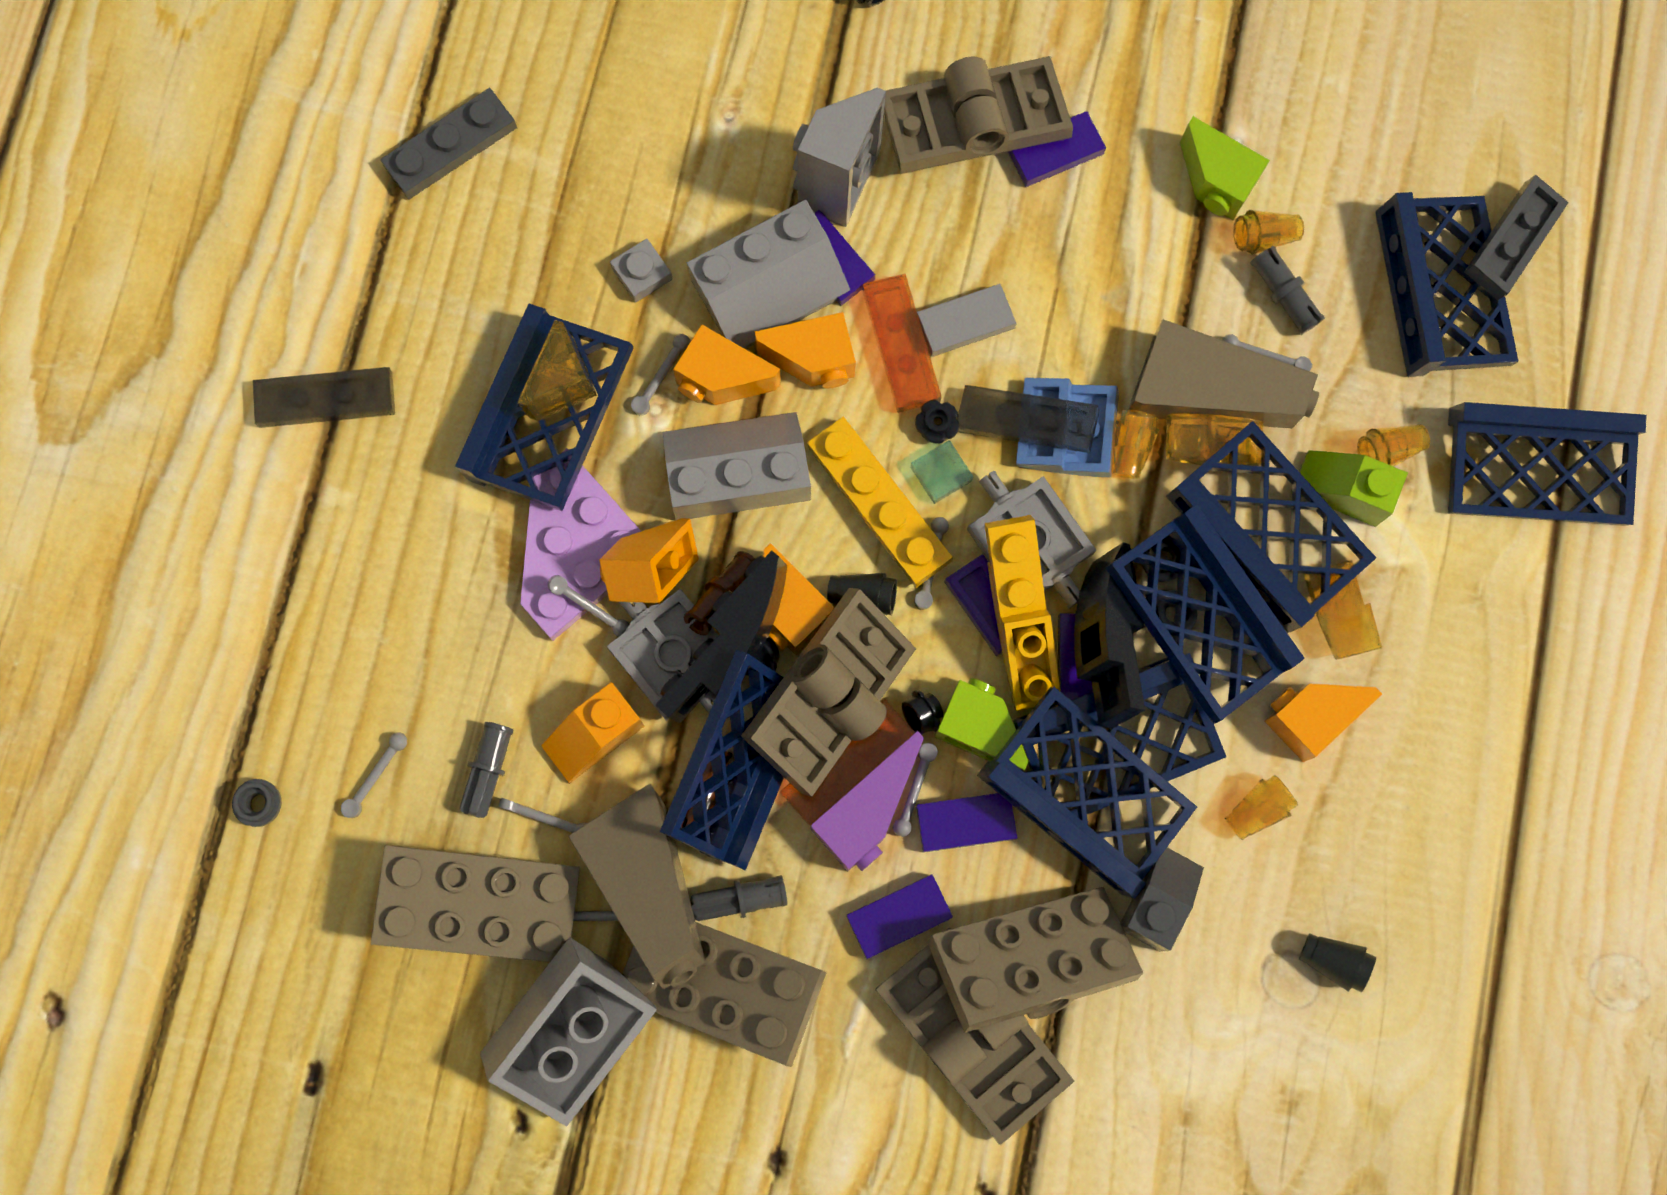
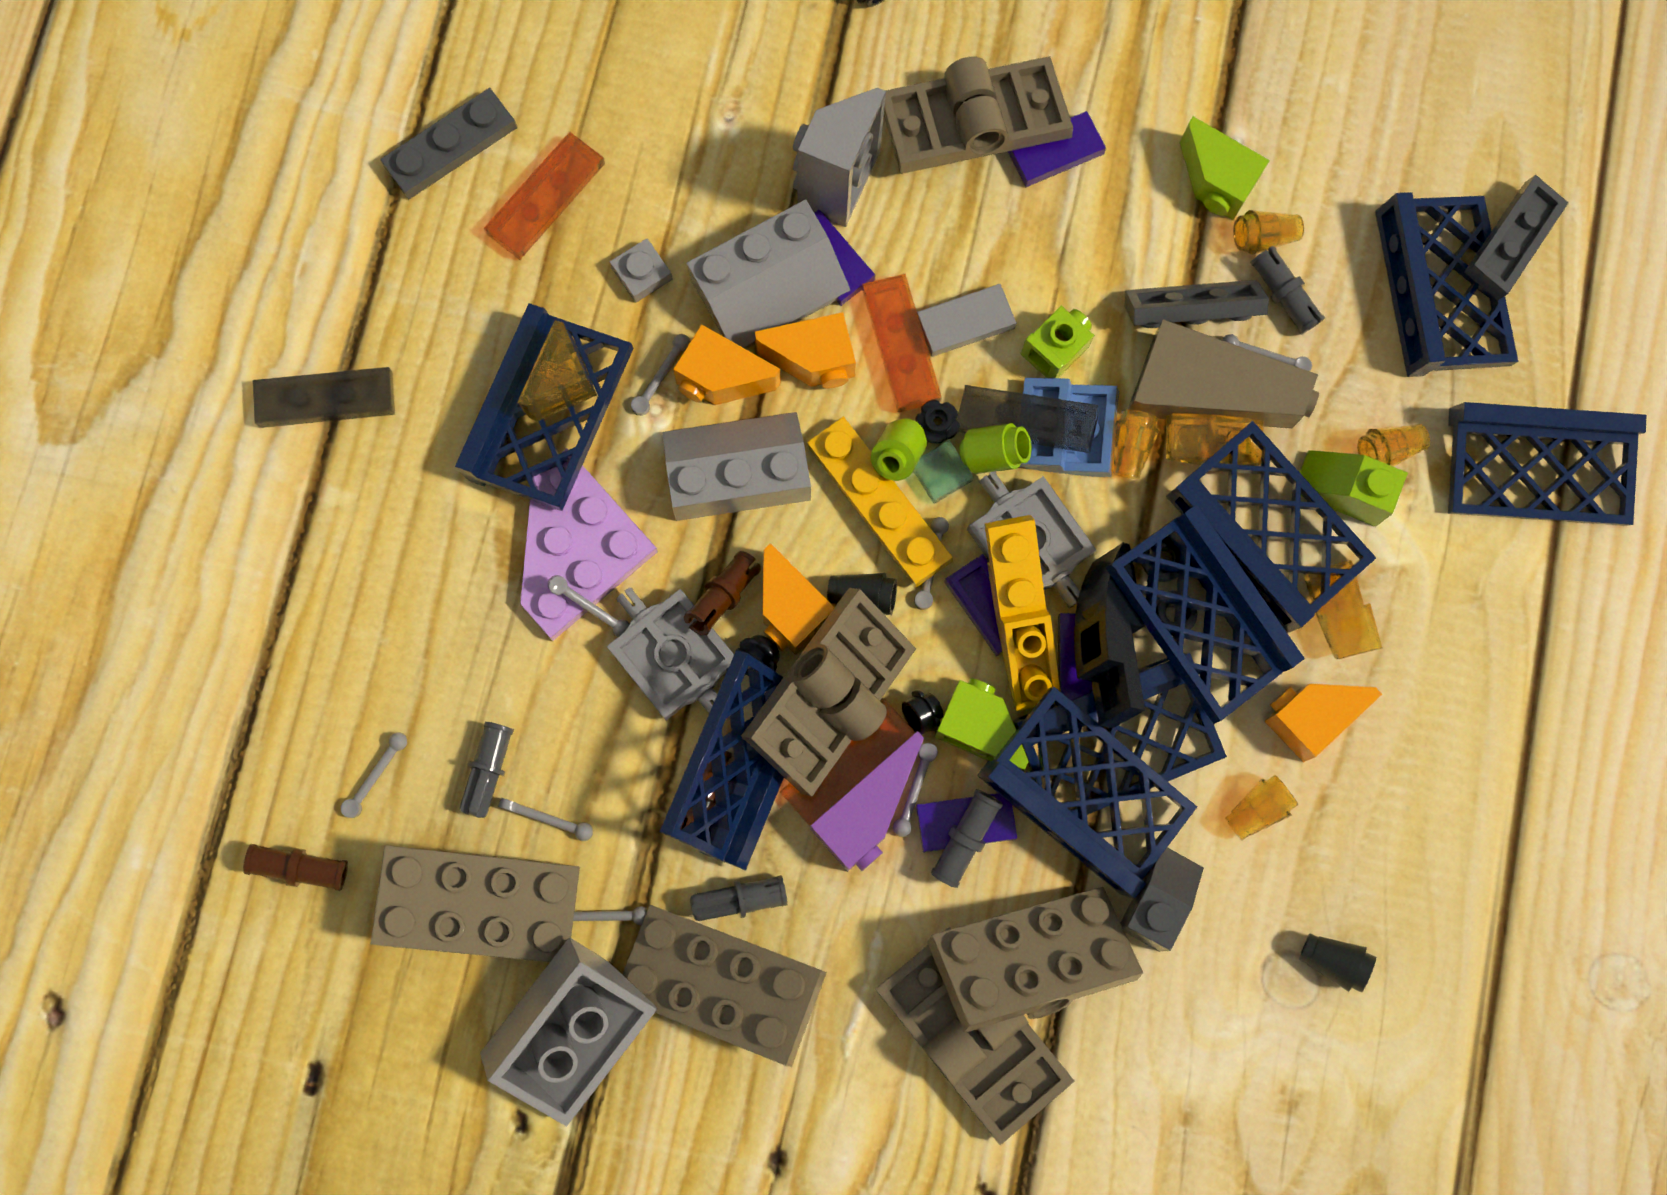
(242, 802): dark grey plate -> none
(295, 867): none -> reddish brown pin
(544, 195): none -> clear orange tile
(592, 732): light orange slope -> none
(644, 884): dark tan slope -> none
(649, 562): light orange slope -> none
(743, 624): black slope -> none
(899, 449): none -> lime brick
(899, 916): dark purple tile -> none
(966, 838): none -> dark grey pin
(995, 448): none -> lime brick
(1049, 353): none -> lime brick
(1196, 303): none -> dark grey plate

